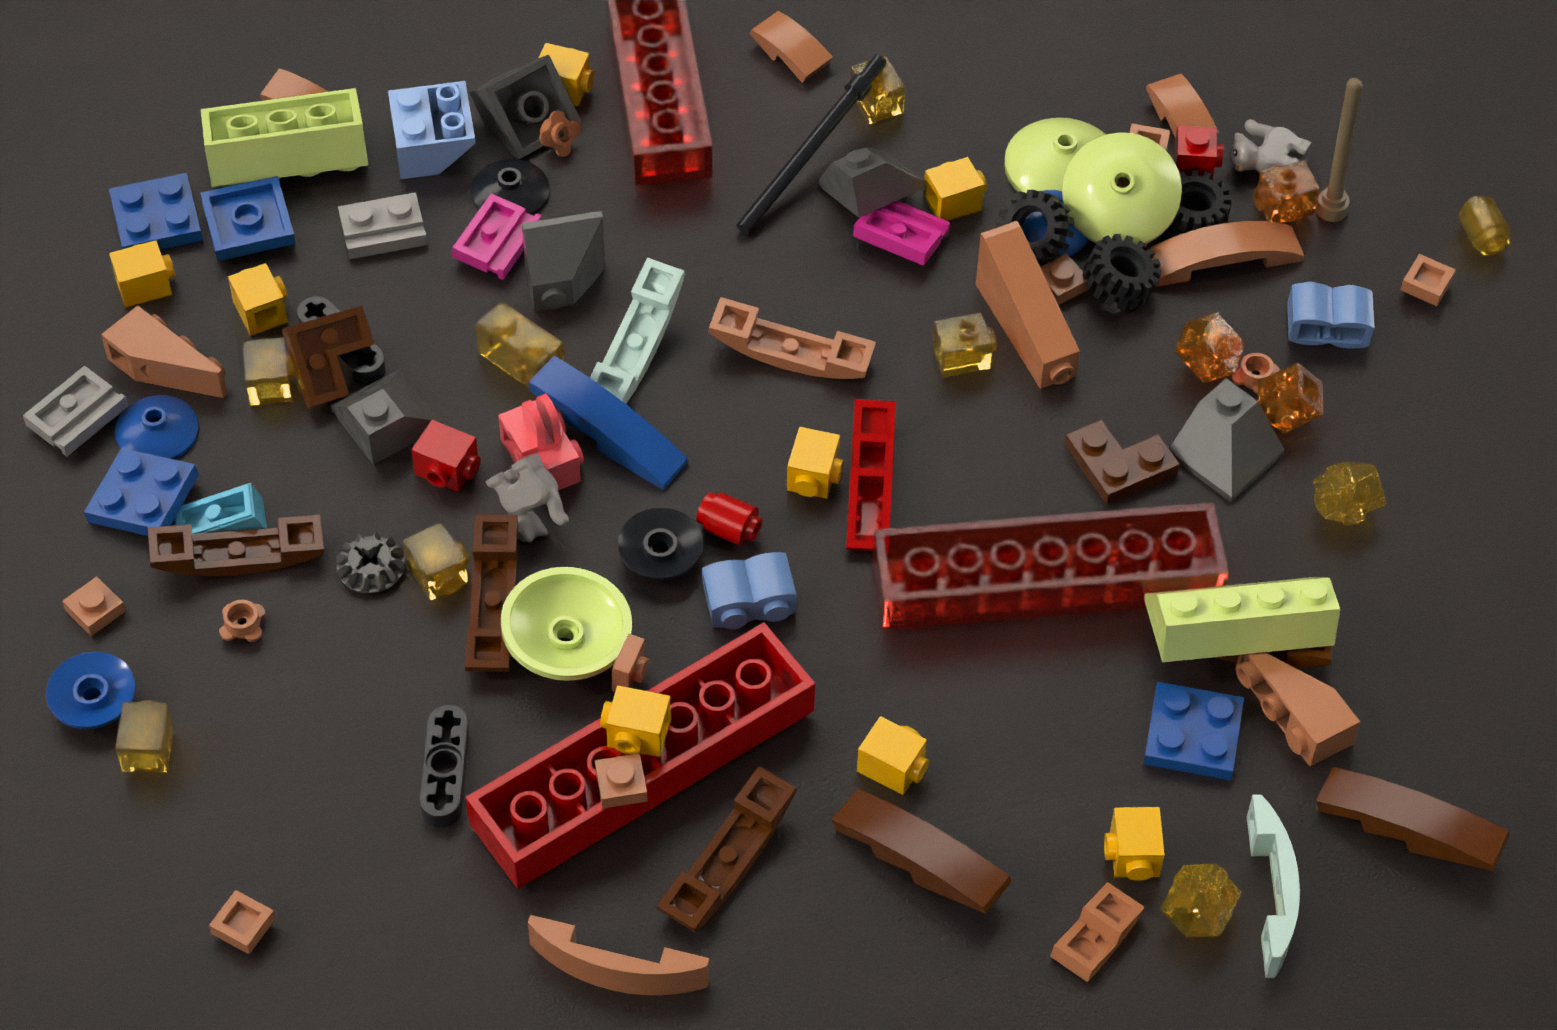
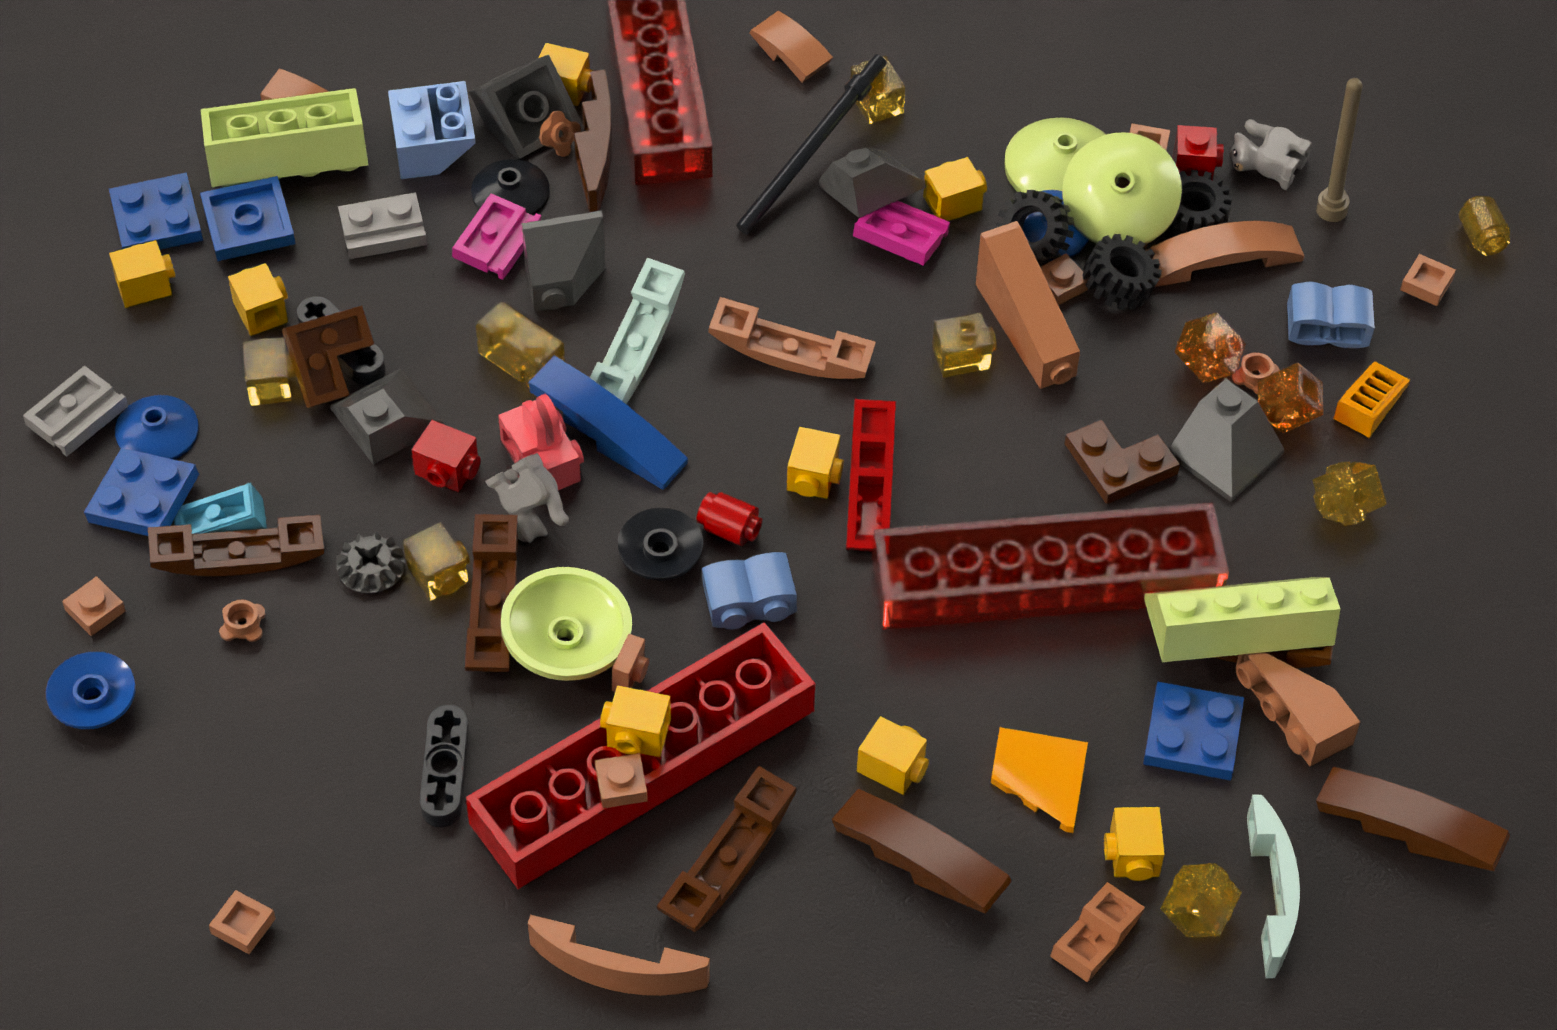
(144, 736): clear yellow brick -> none
(157, 356): nougat slope -> none
(594, 144): none -> slope
(1041, 772): none -> light orange slope
(1179, 103): nougat slope -> none
(1286, 192): clear orange brick -> none
(1361, 418): none -> light orange slope

